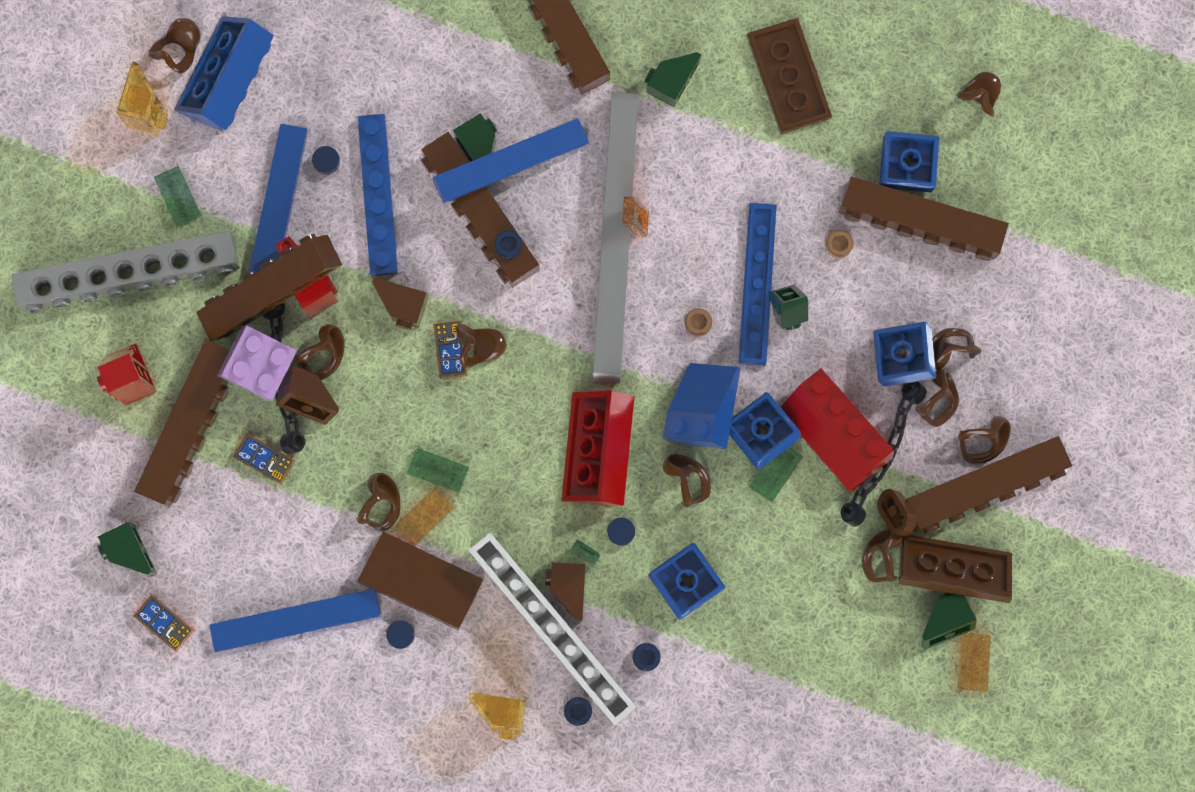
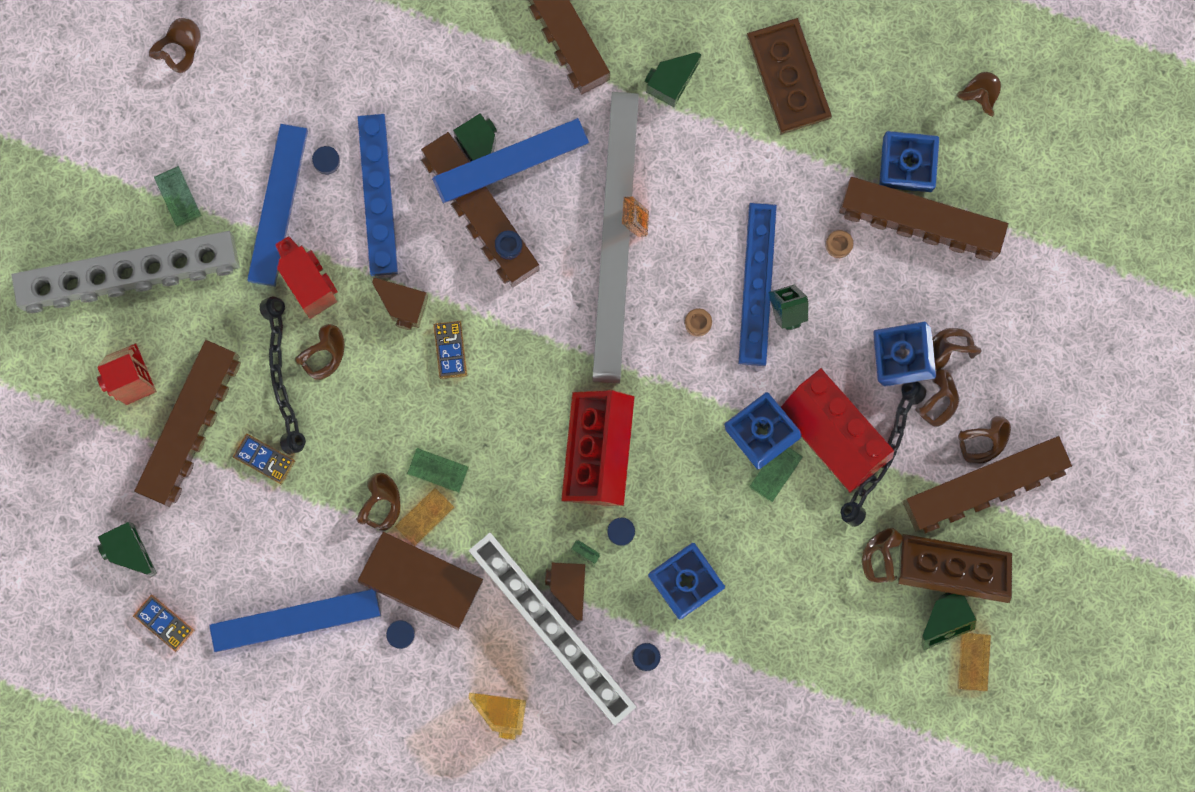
(140, 104): clear yellow slope -> none
(224, 72): blue slope -> none
(257, 363): lavender brick -> none
(269, 287): reddish brown brick -> none
(306, 396): reddish brown slope -> none
(487, 344): reddish brown piece -> none
(578, 711): dark blue tile -> none
(683, 466): reddish brown piece -> none
(703, 406): blue slope -> none
(896, 512): reddish brown plate -> none

